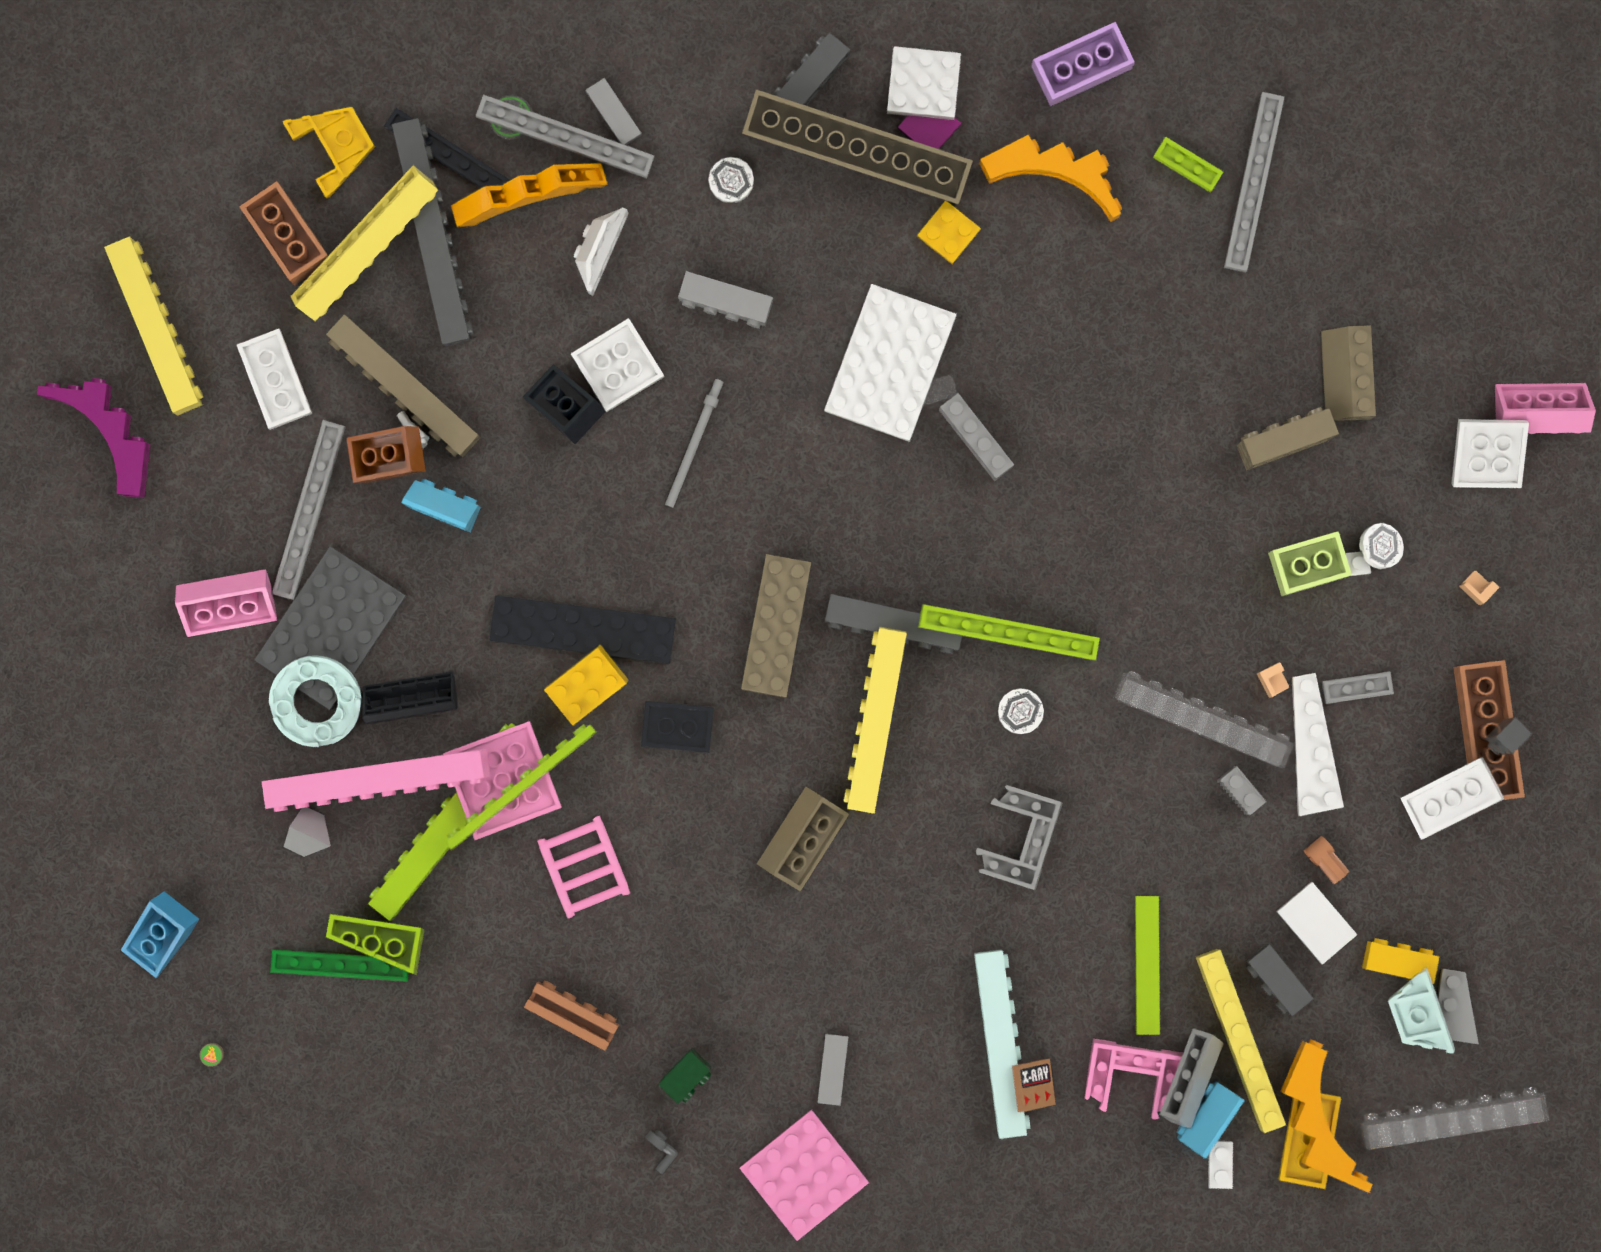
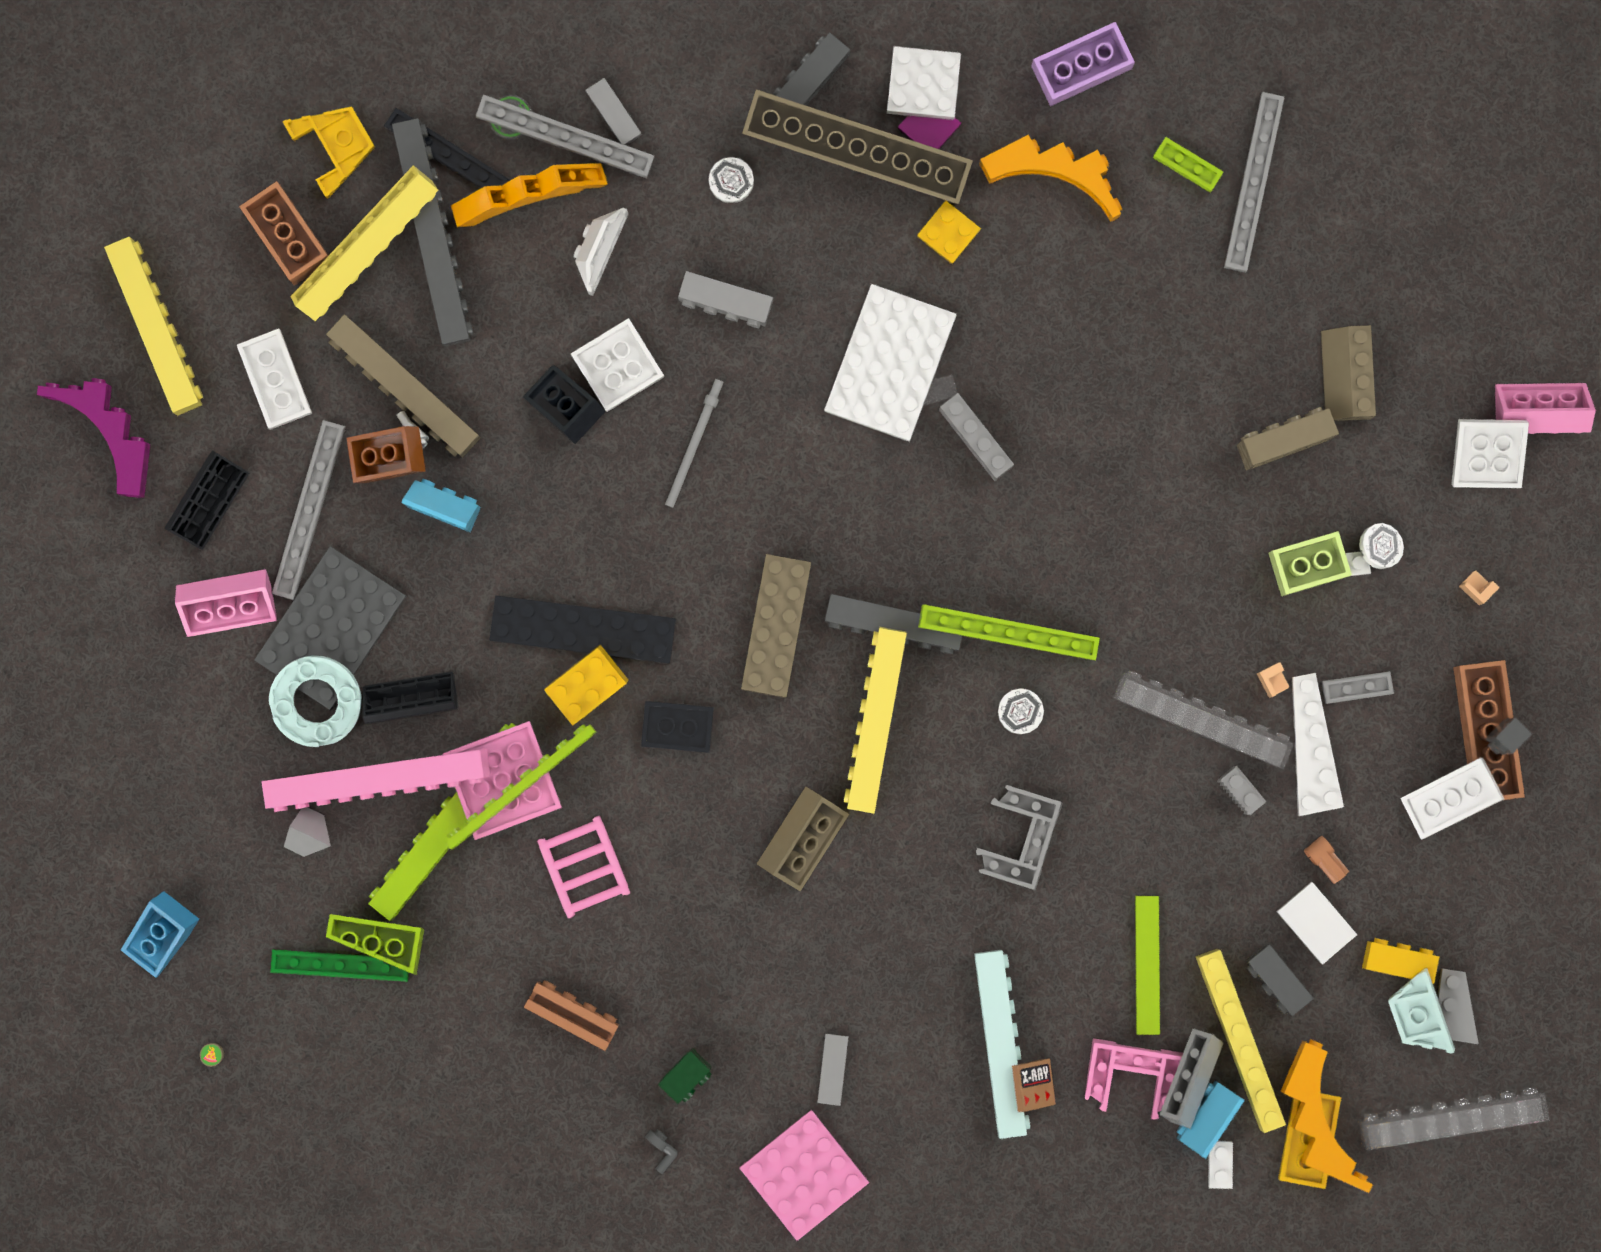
(207, 500): none -> black piece

